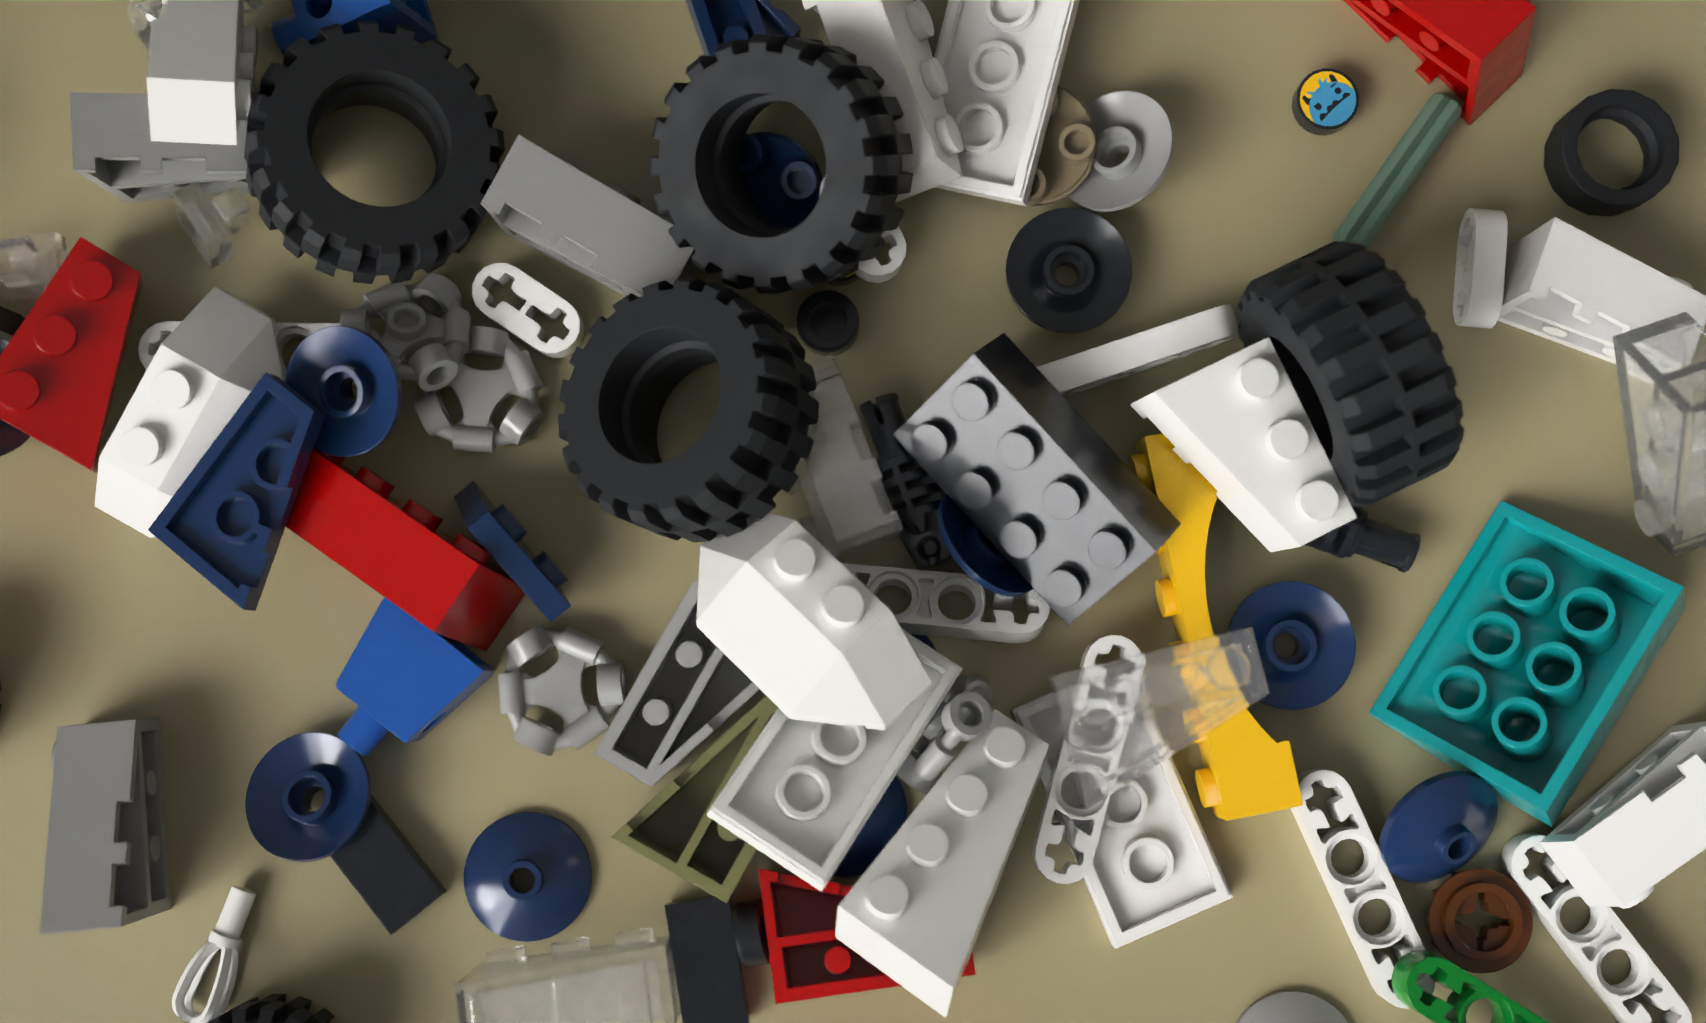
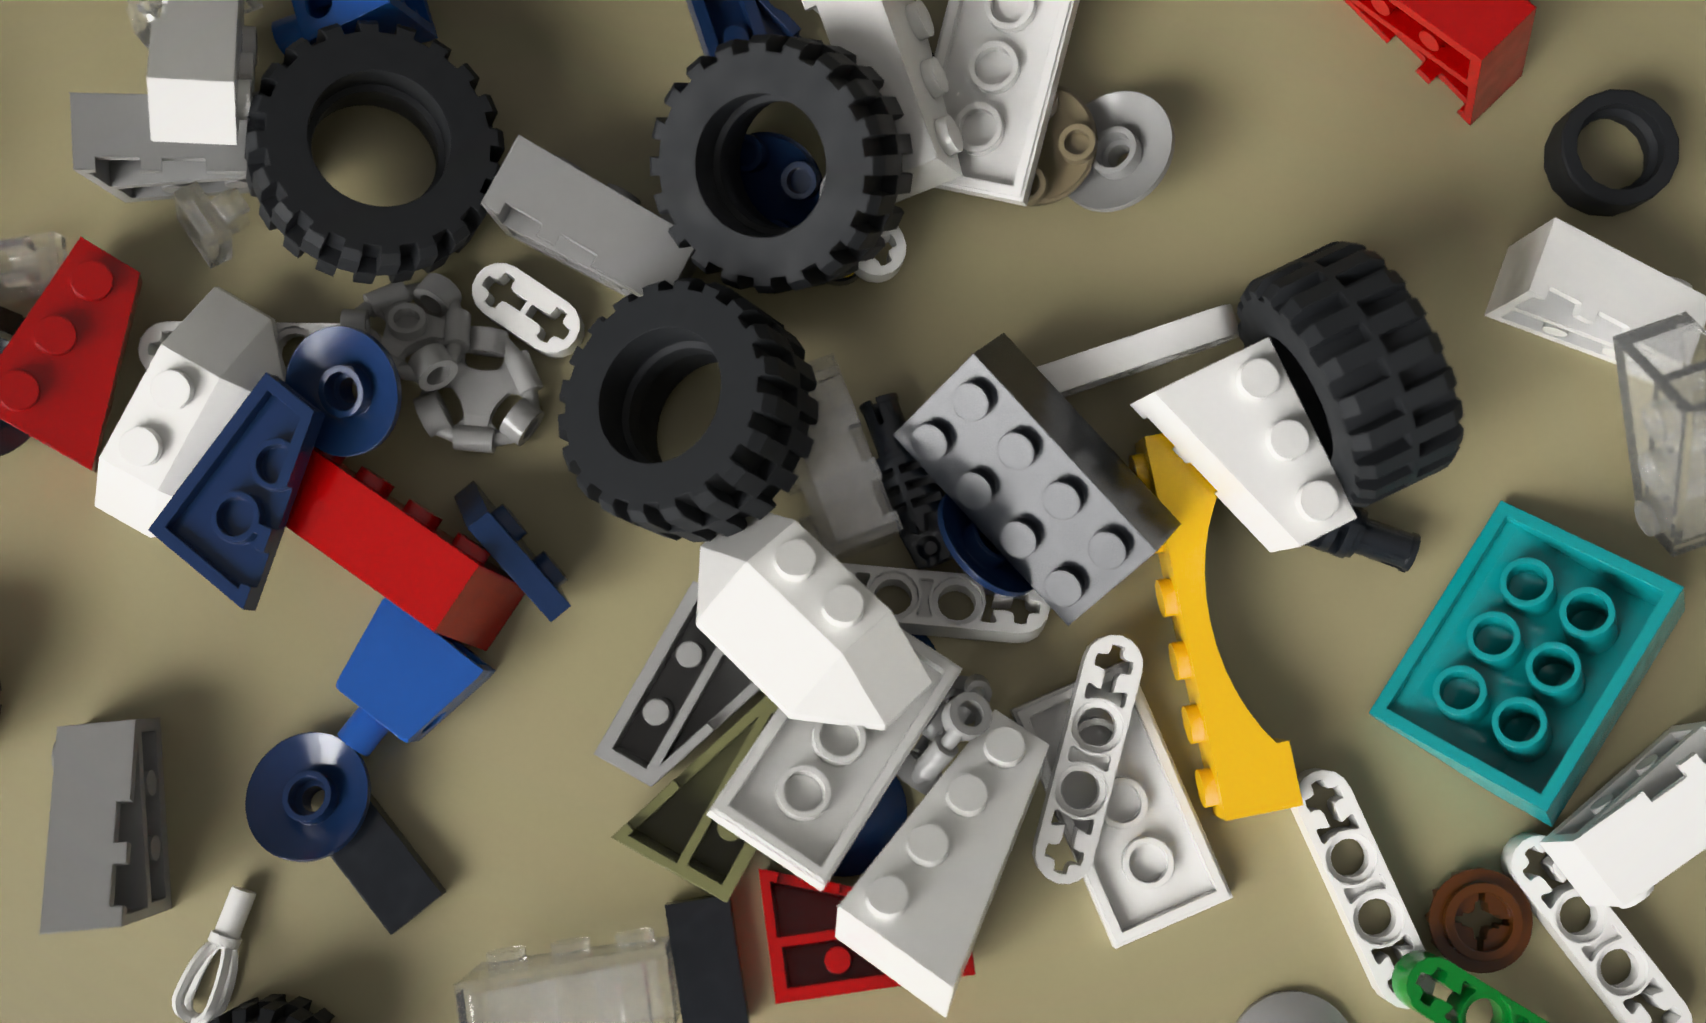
(559, 868): dark blue dish -> none
(560, 688): light grey piece -> none
(750, 933): black tile -> none
(828, 323): black tile -> none
(1075, 240): black dish -> none
(1151, 704): clear wedge -> none
(1321, 637): dark blue dish -> none
(1325, 101): tile -> none
(1399, 170): sand green axle -> none
(1438, 826): dark blue dish -> none
(1480, 268): white beam -> none

